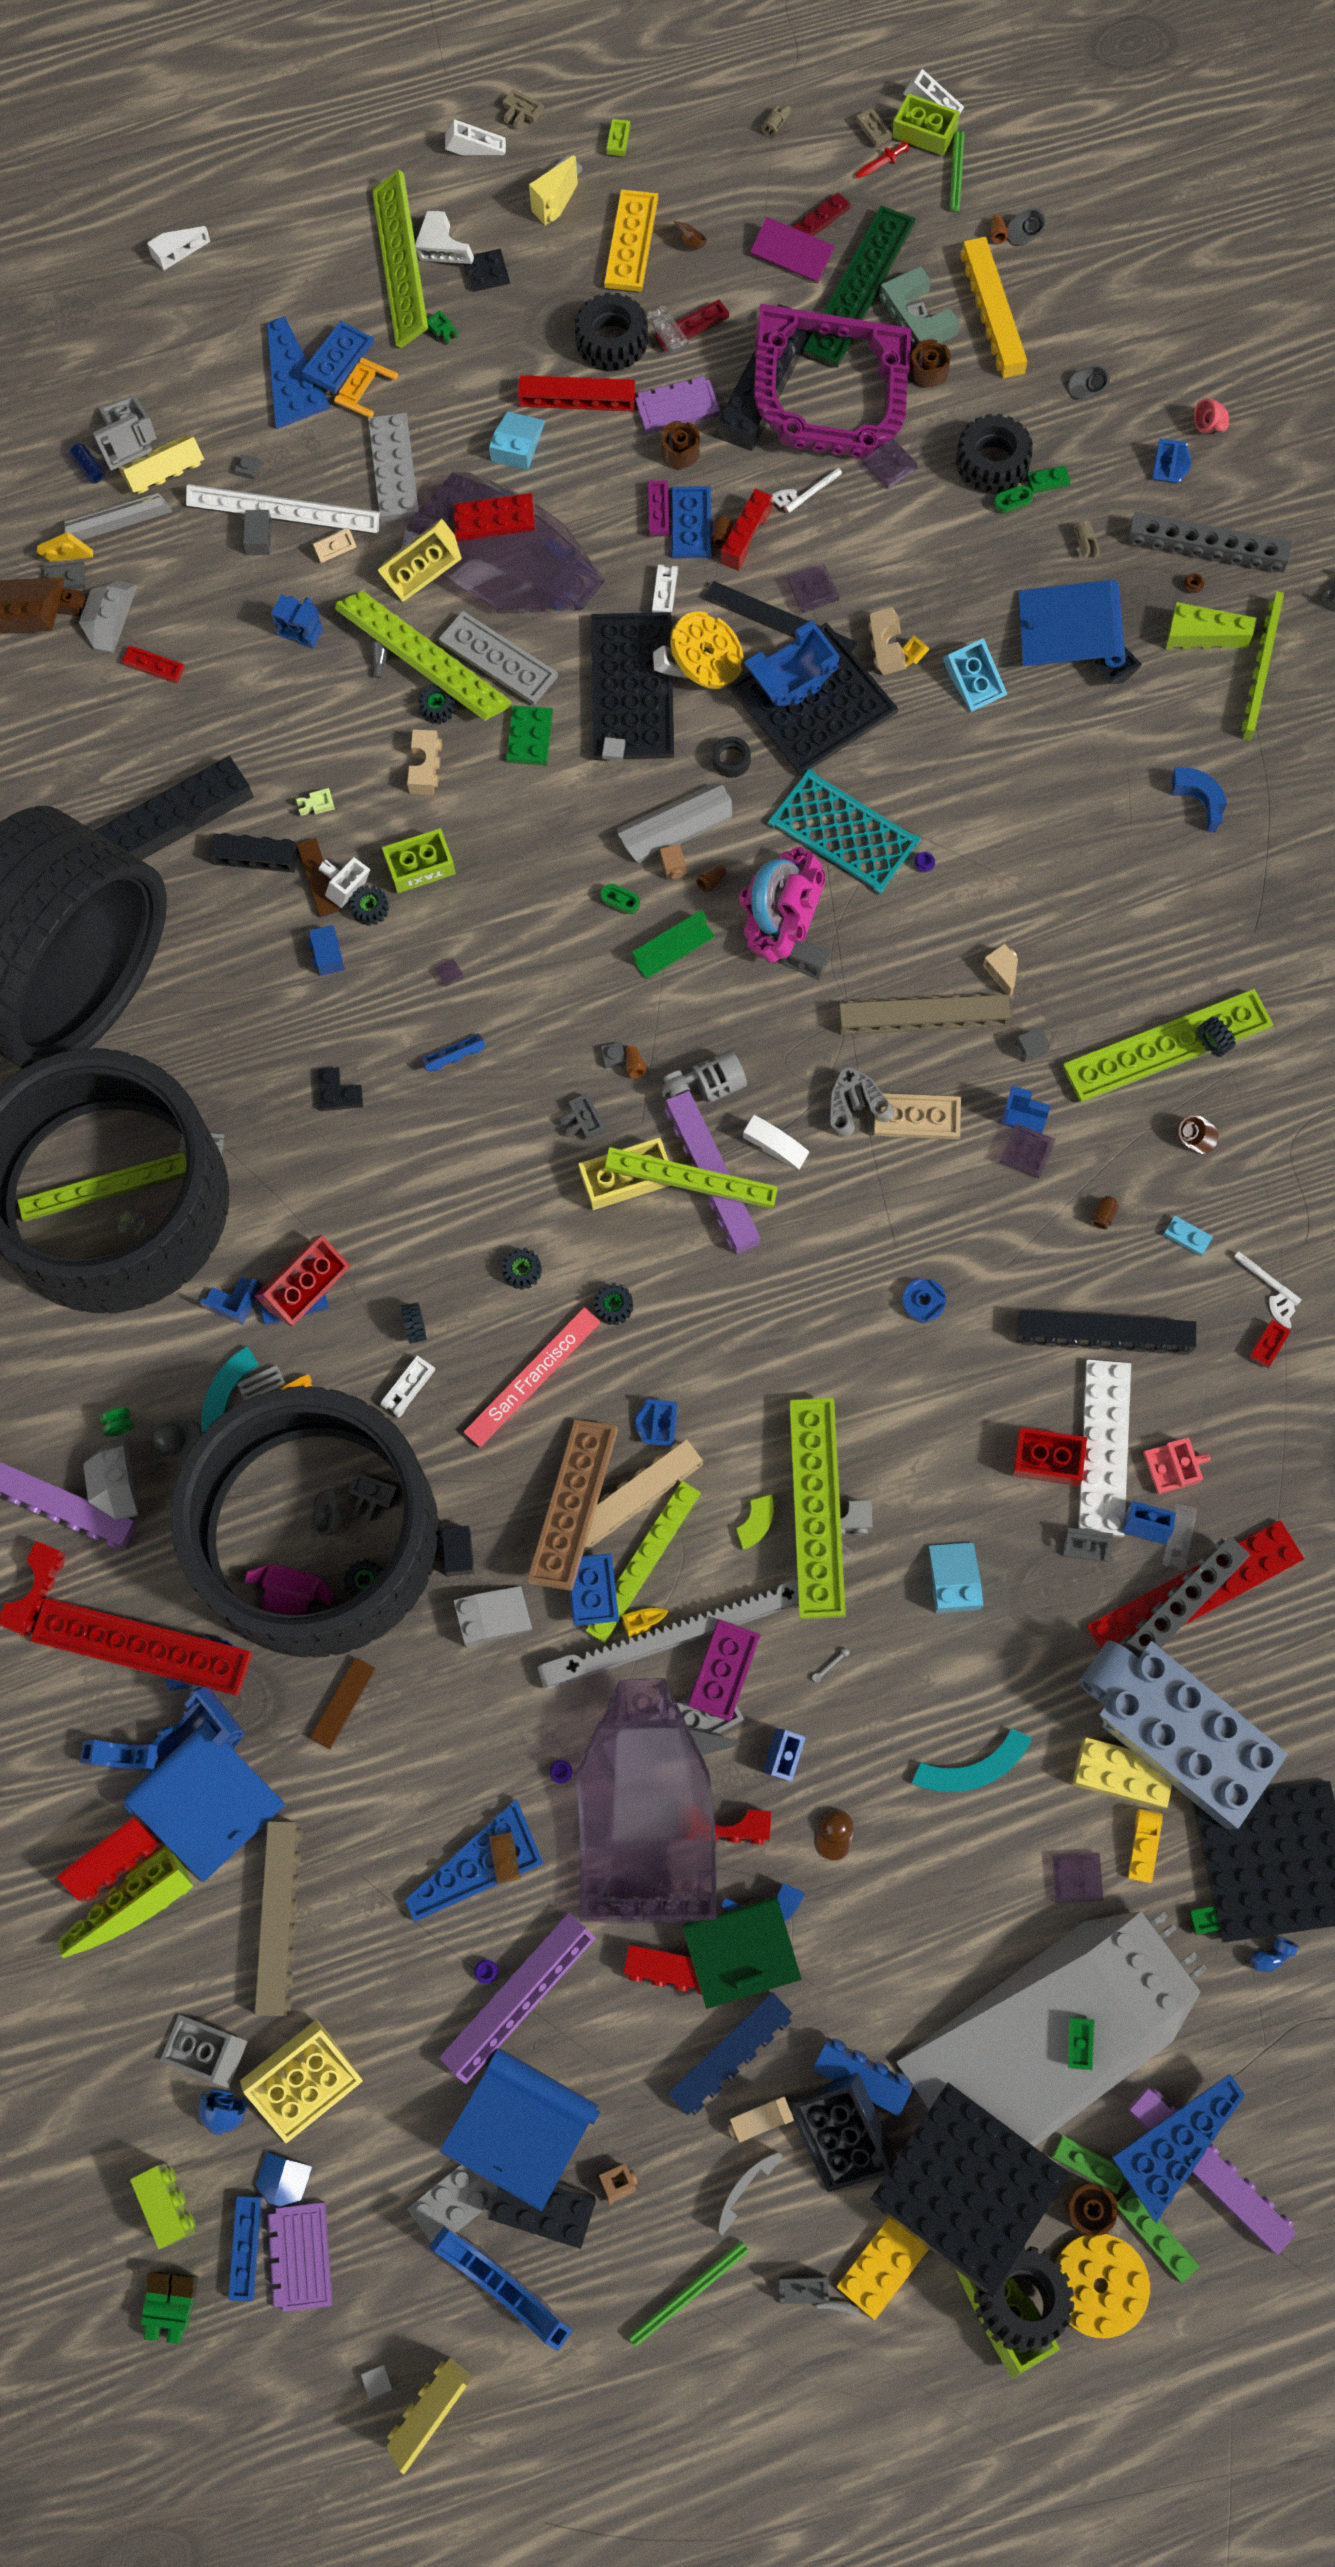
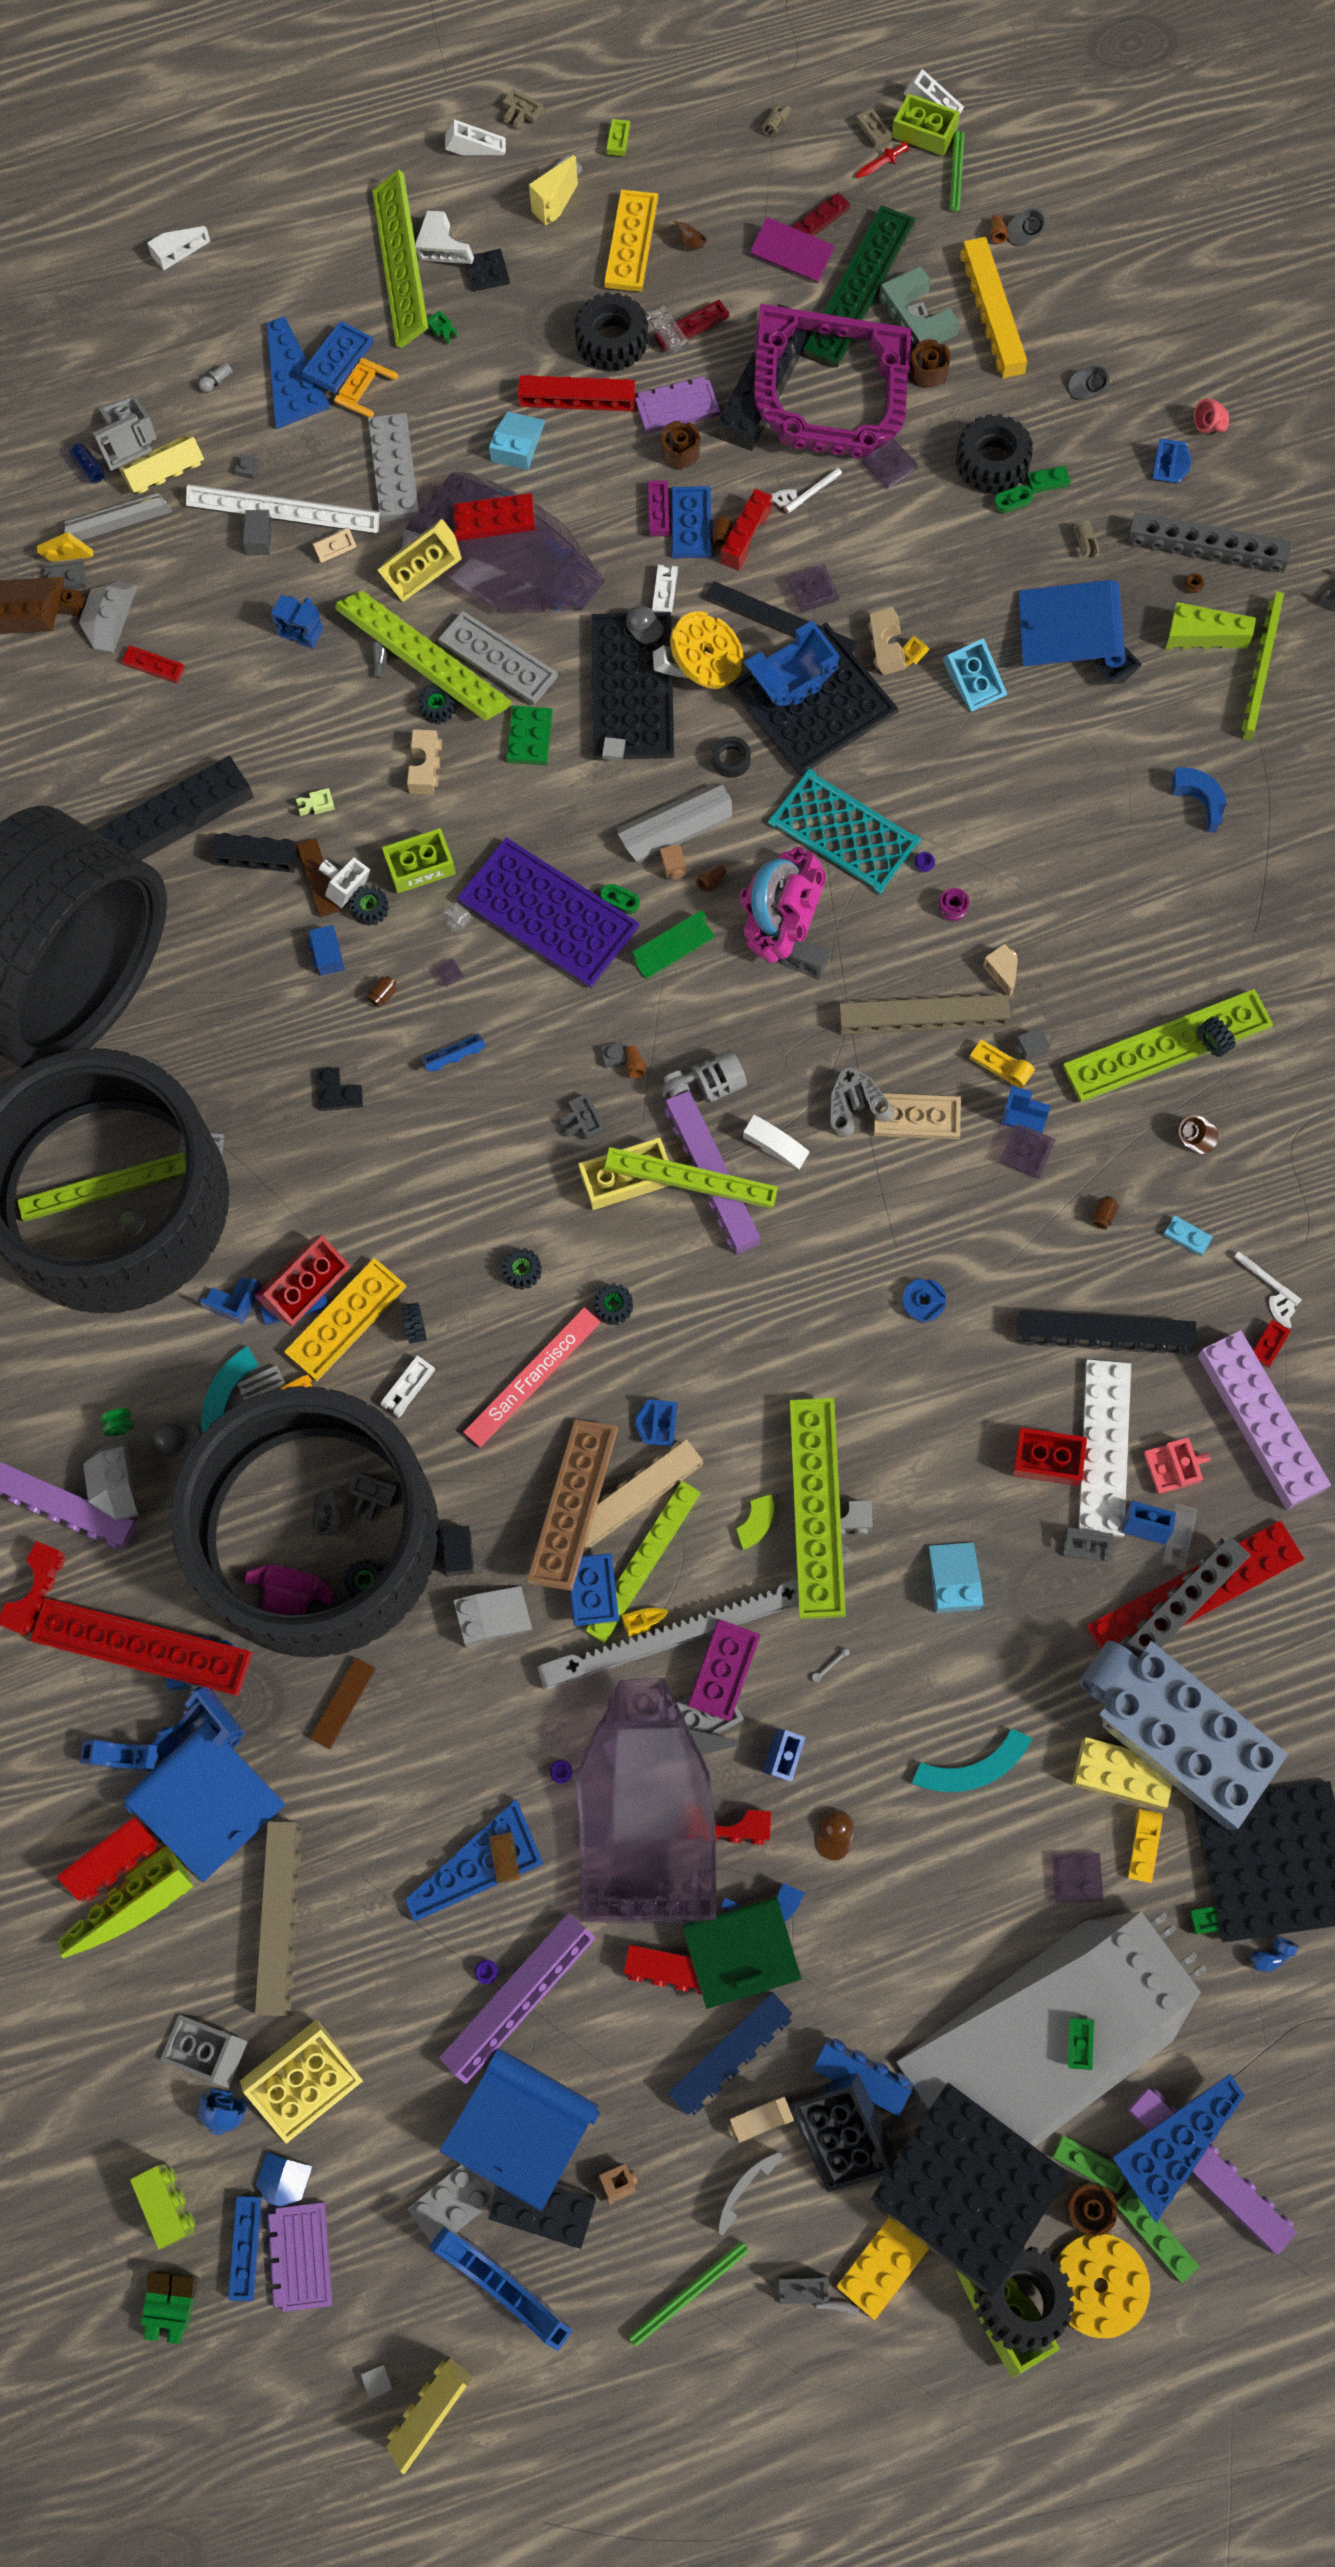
(207, 383): none -> light grey pin
(345, 1319): none -> yellow plate
(382, 991): none -> reddish brown brick
(457, 917): none -> clear plate
(548, 912): none -> dark purple plate
(644, 624): none -> dark grey cap
(957, 896): none -> magenta wheel
(1001, 1064): none -> yellow plate
(1264, 1420): none -> lavender brick

